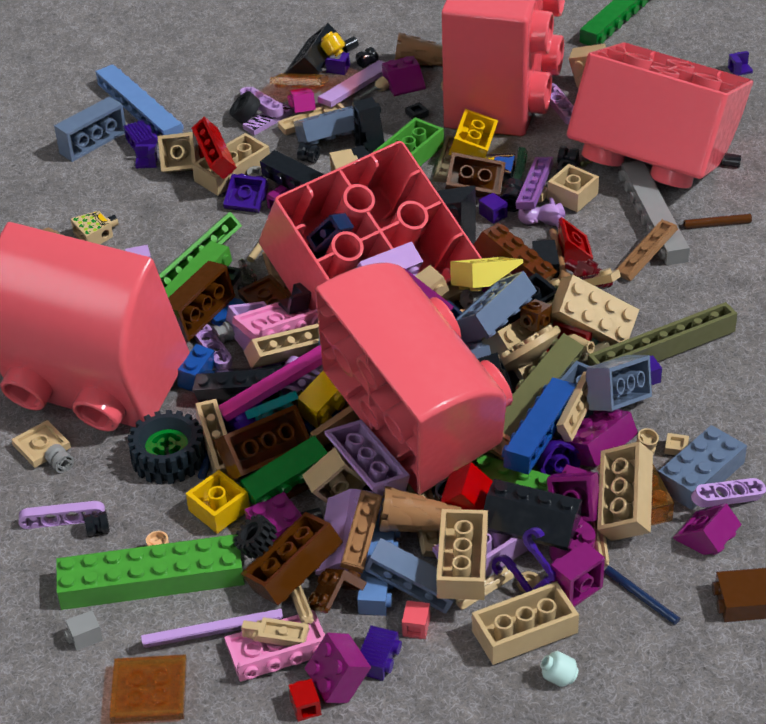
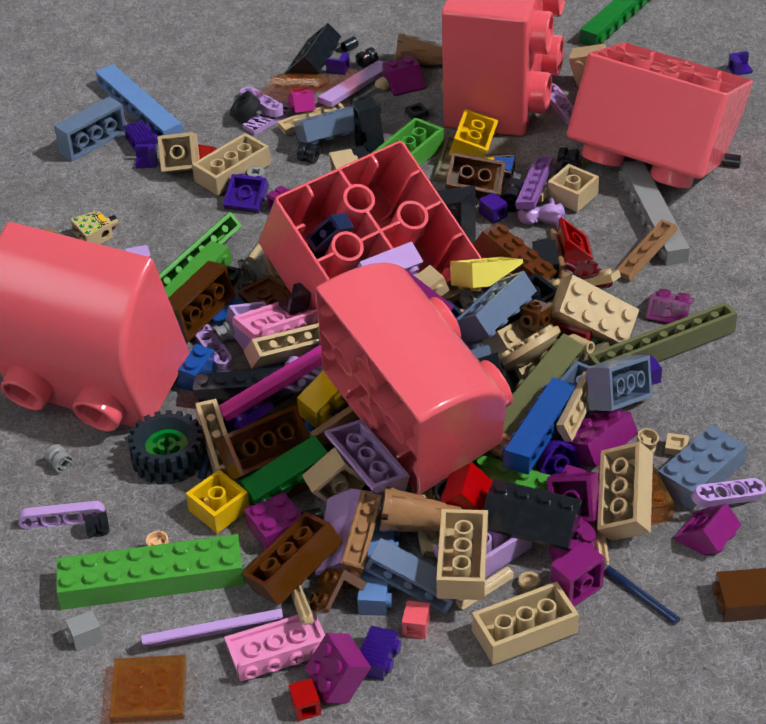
(37, 440): tan plate -> none
(213, 148): red brick -> none
(255, 536): black tyre -> none
(272, 406): teal plate -> none
(276, 631): tan hinge -> none
(287, 170): black slope -> none
(332, 44): yellow head -> none
(521, 162): clear green tile -> none
(532, 547): dark purple piece -> none
(559, 668): light aqua head -> none
(667, 306): none -> magenta bracket
(717, 221): reddish brown piece -> none

